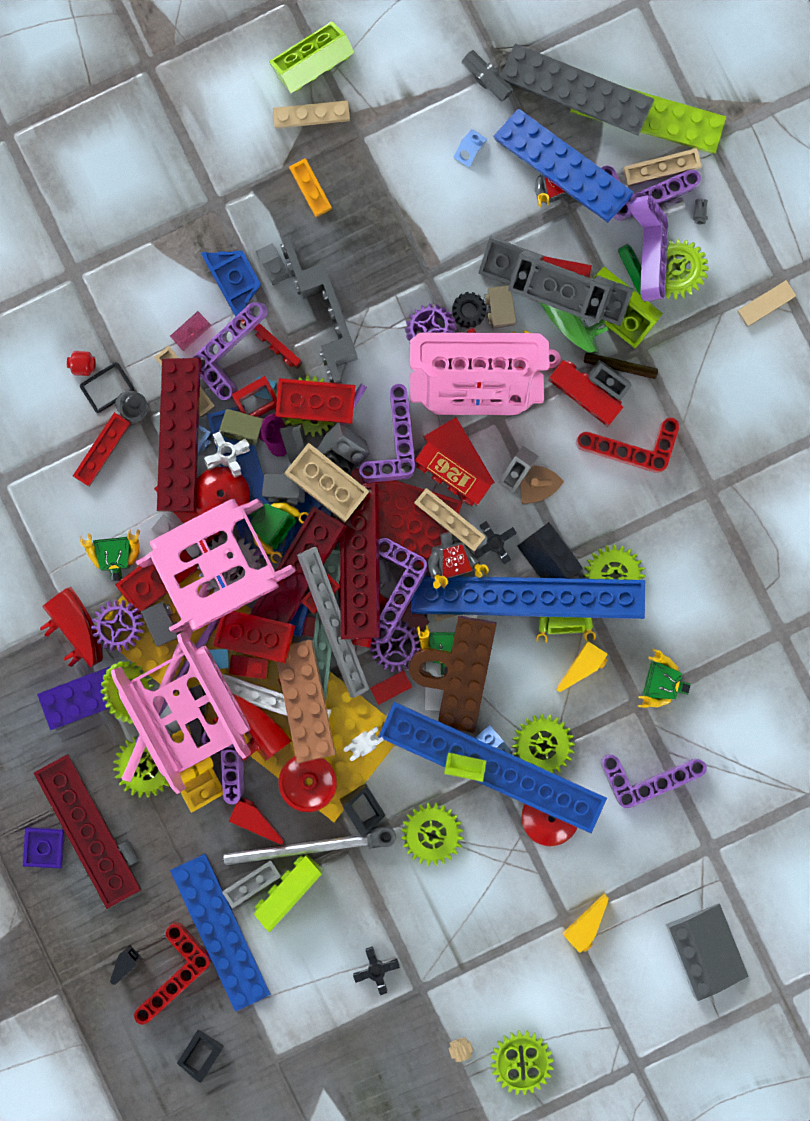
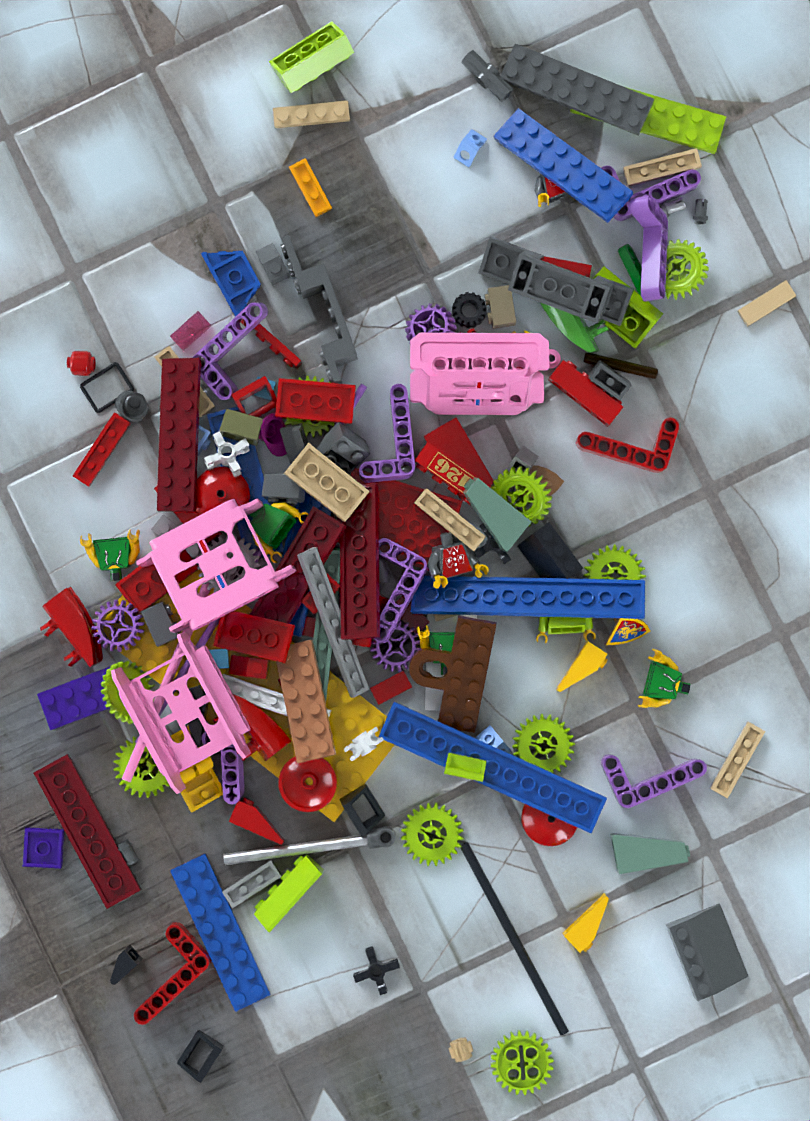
(497, 514): none -> sand green slope
(514, 939): none -> black piece
(527, 482): none -> lime gear
(627, 630): none -> shield
(644, 853): none -> sand green slope
(737, 759): none -> tan plate

